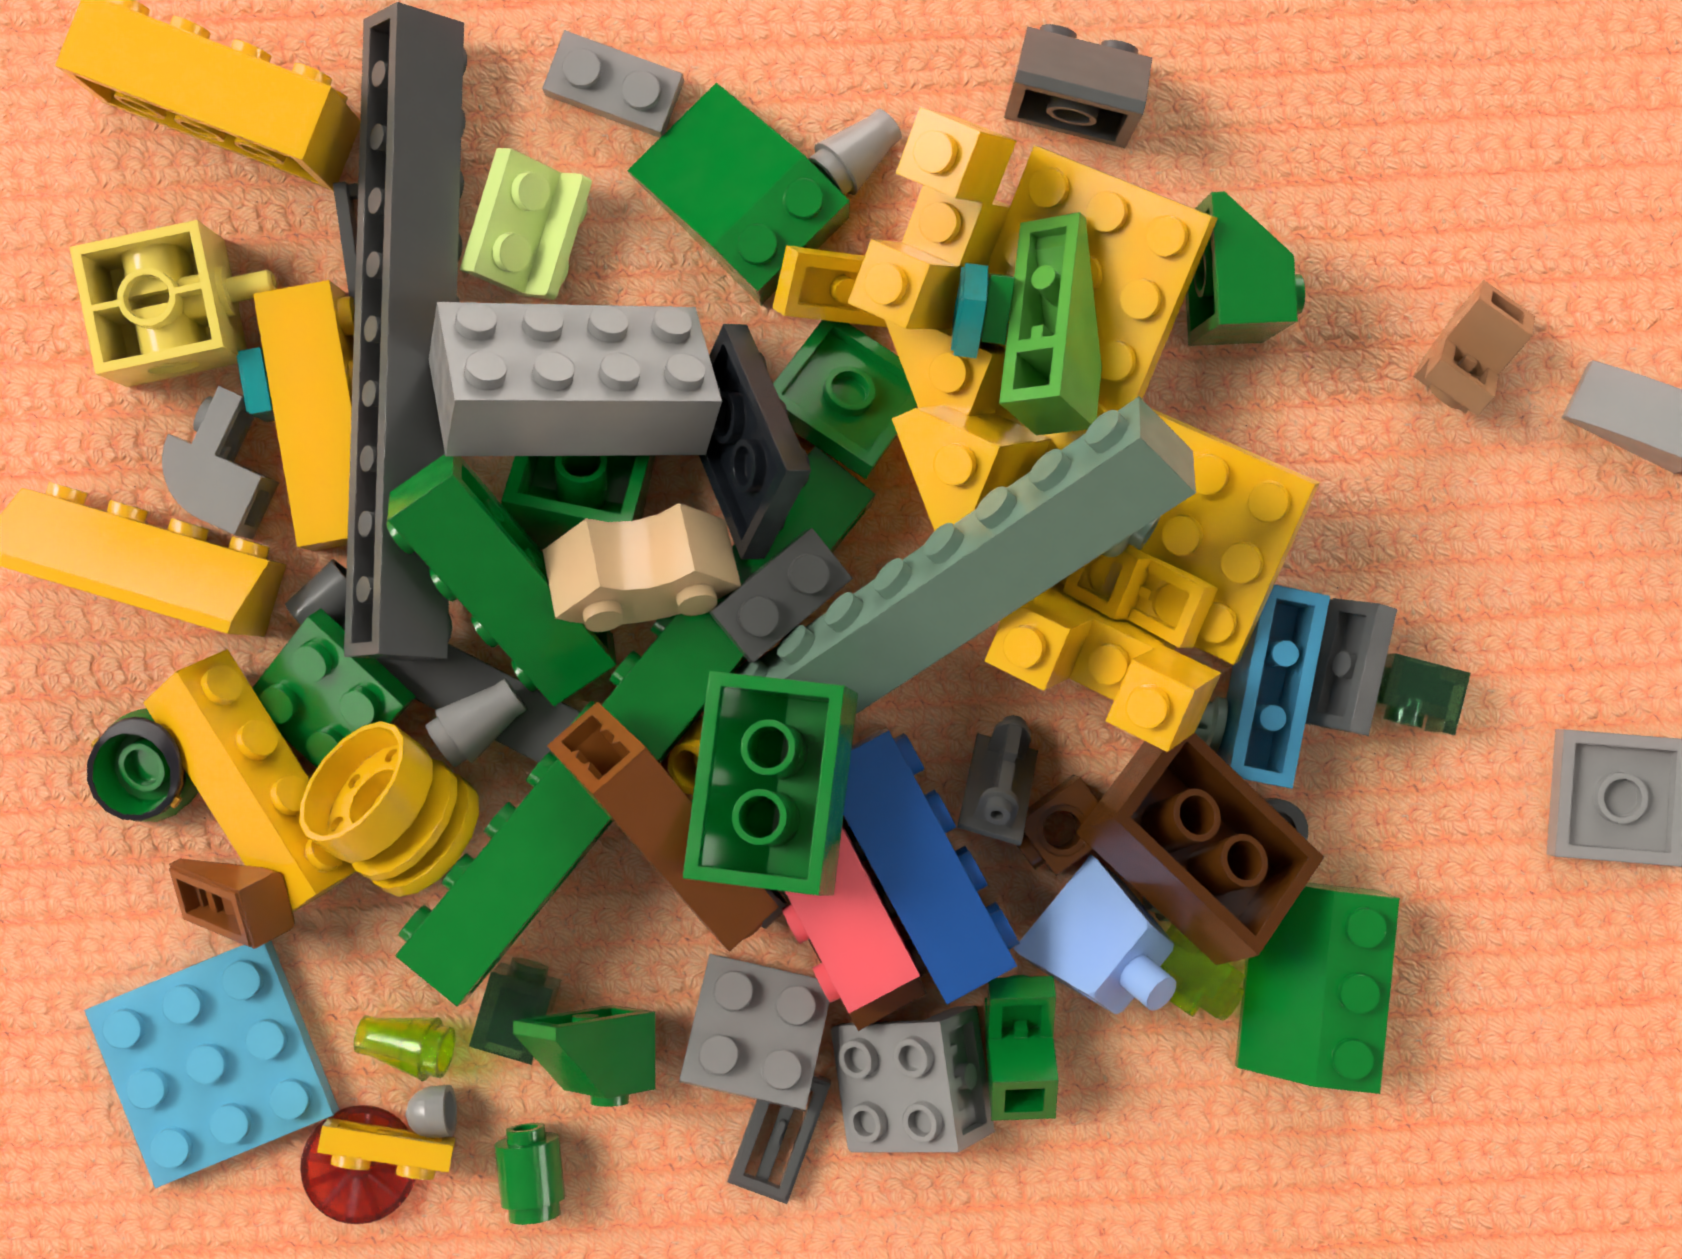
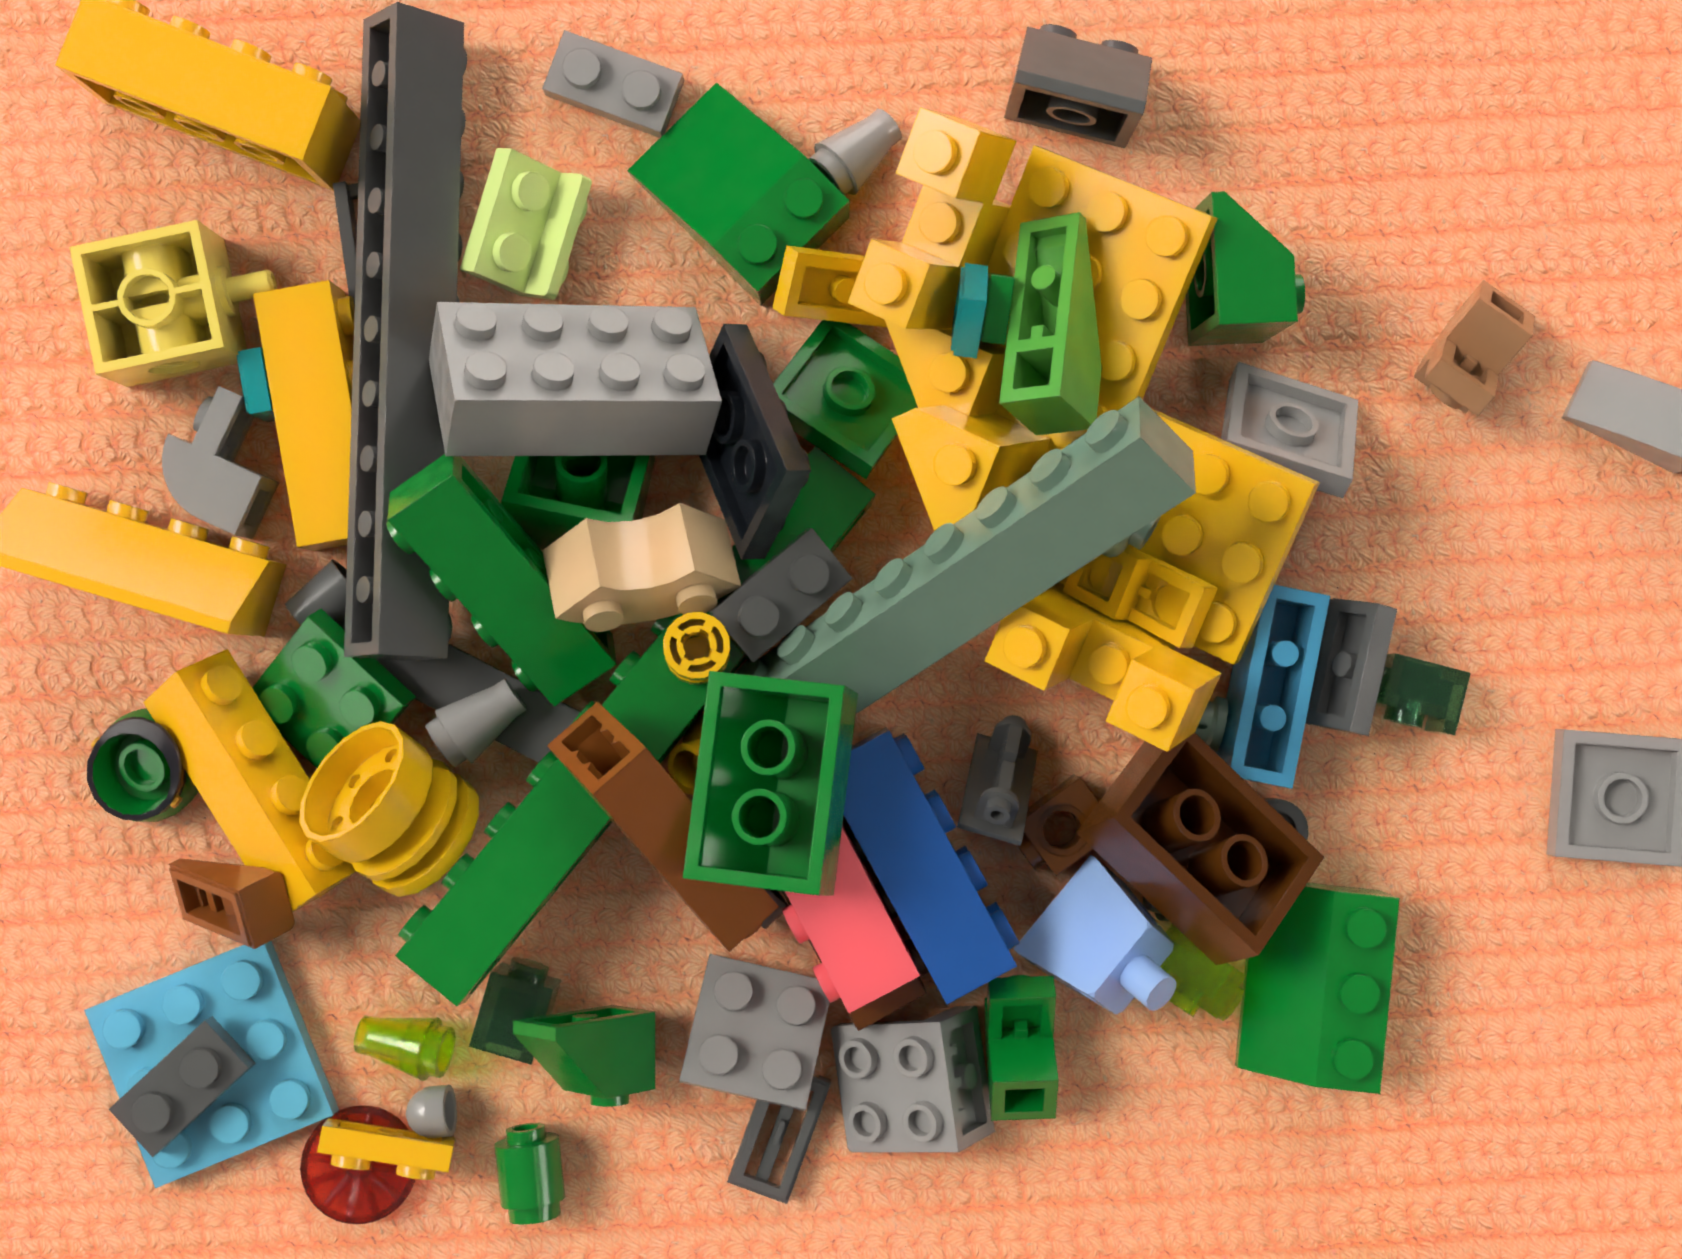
(182, 1086): none -> dark grey plate
(695, 657): none -> yellow wheel
(1293, 425): none -> light grey plate

